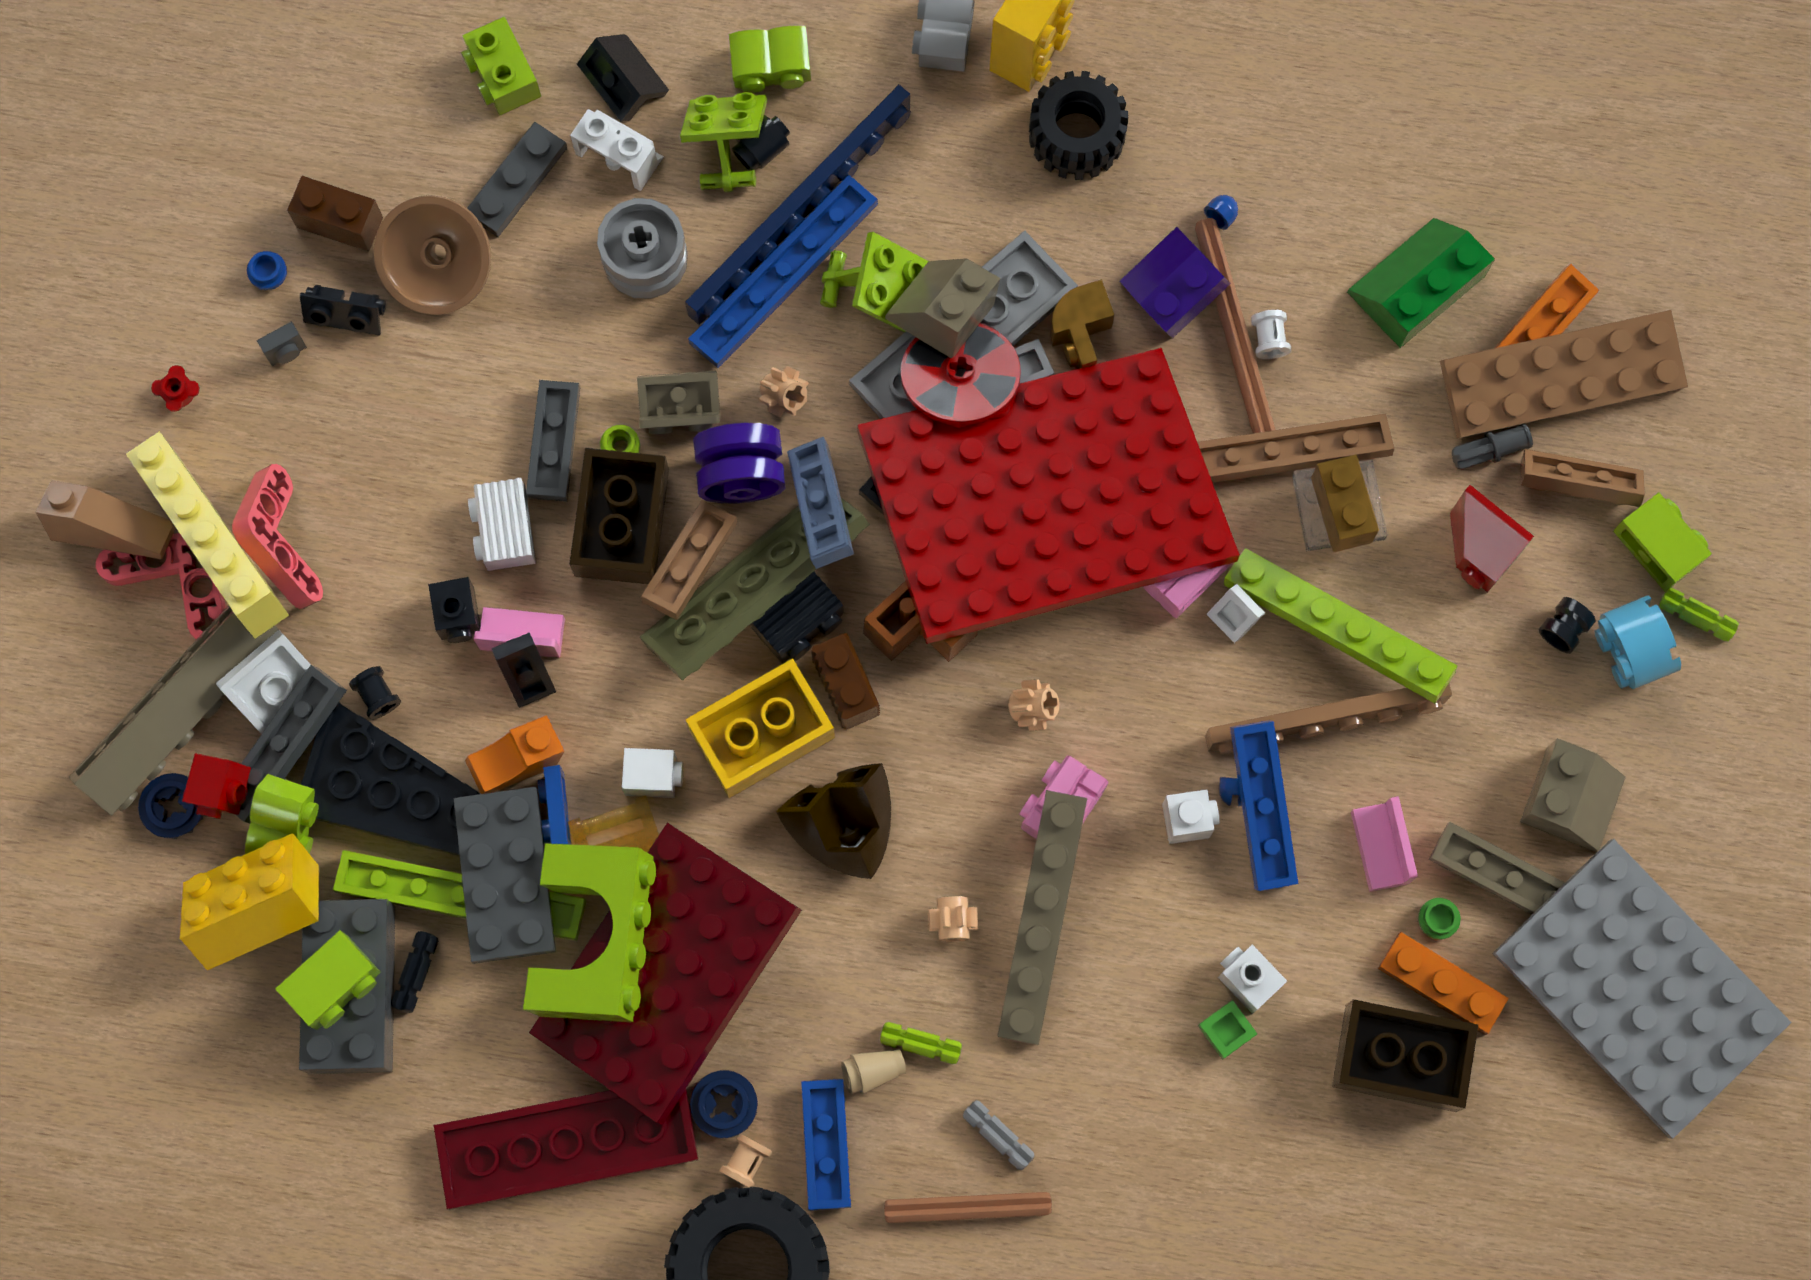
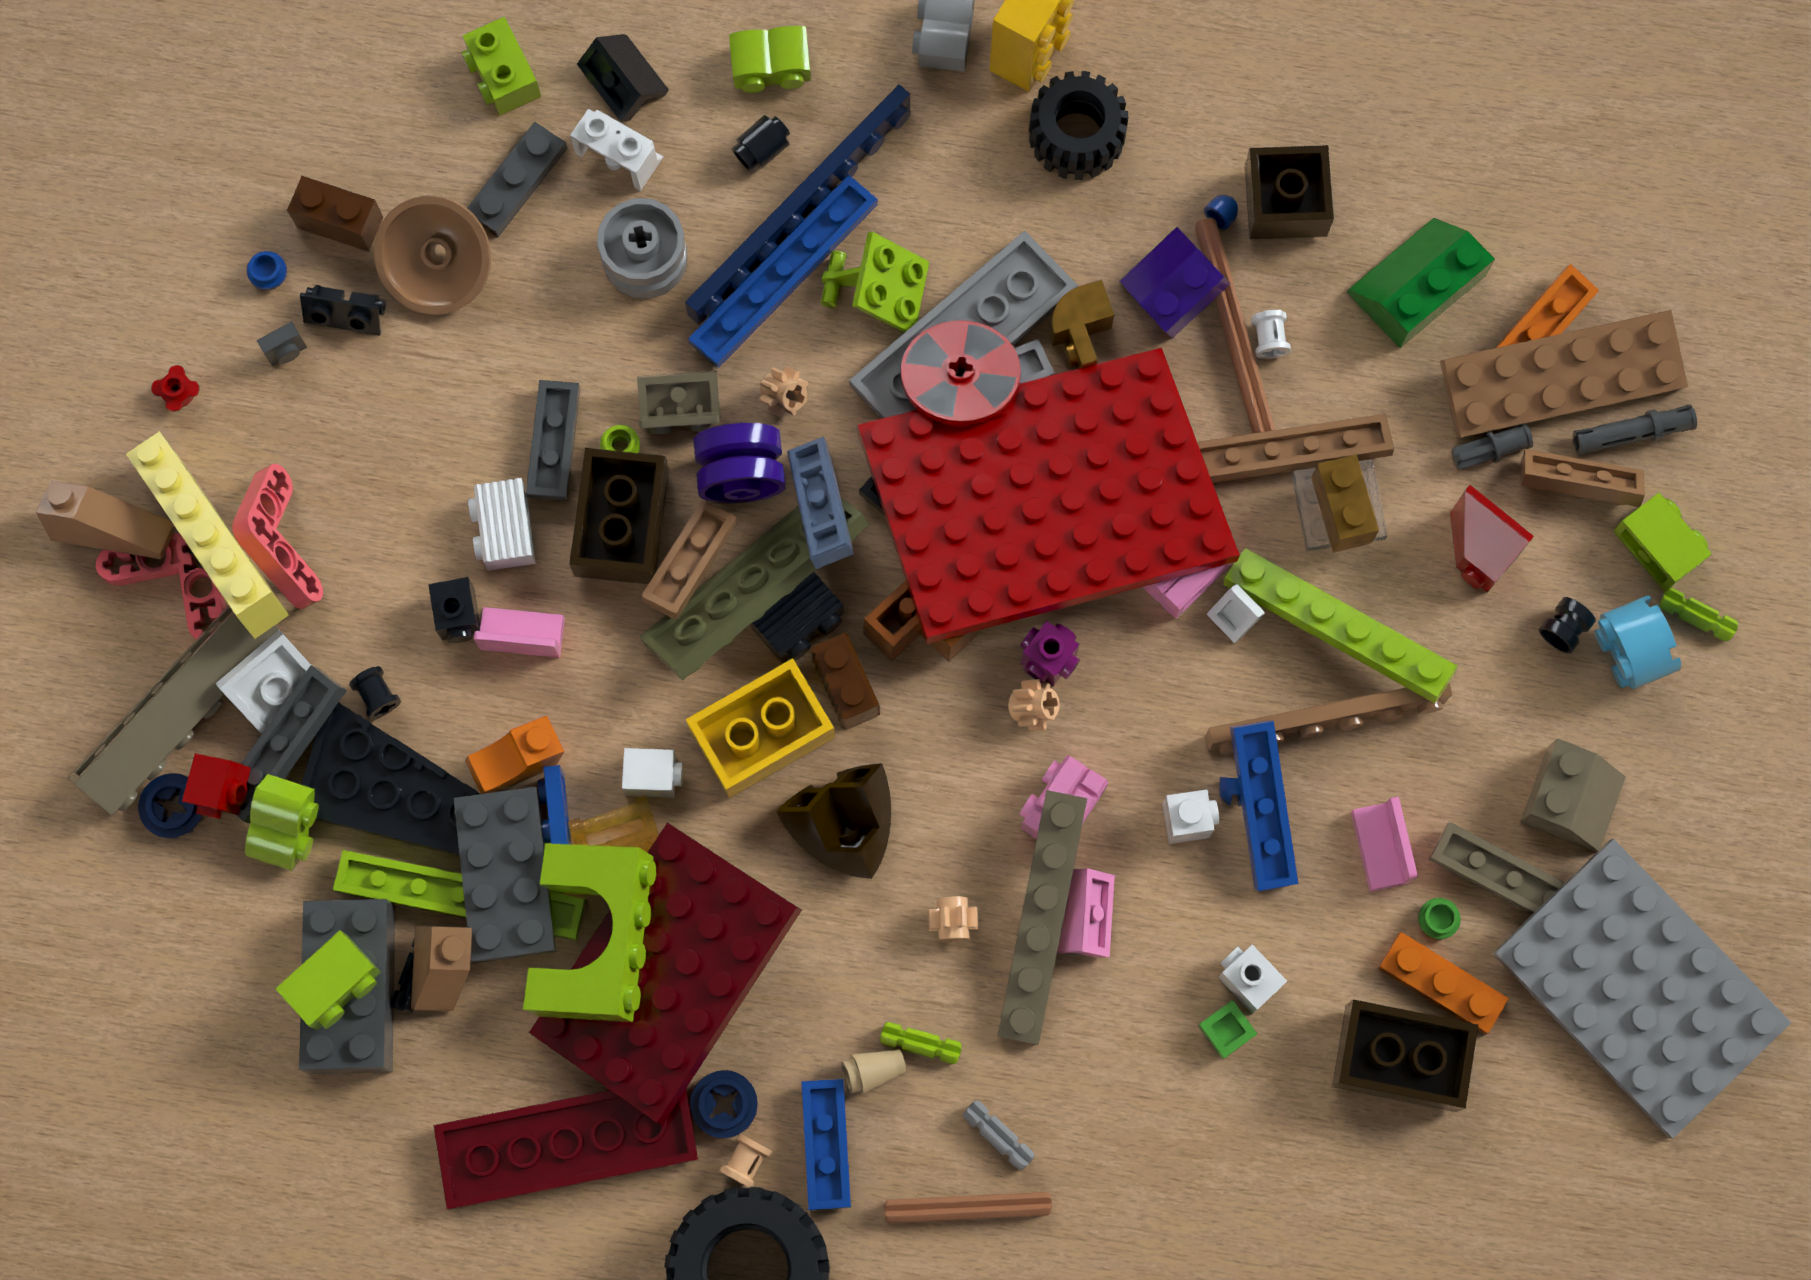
(249, 901): yellow brick -> none
(439, 966): none -> medium nougat slope
(524, 670): black plate -> none
(721, 120): lime plate -> none
(946, 303): dark tan slope -> none
(1046, 666): none -> magenta brick
(1088, 914): none -> bright pink panel
(1288, 192): none -> dark brown brick
(1645, 427): none -> dark grey pin

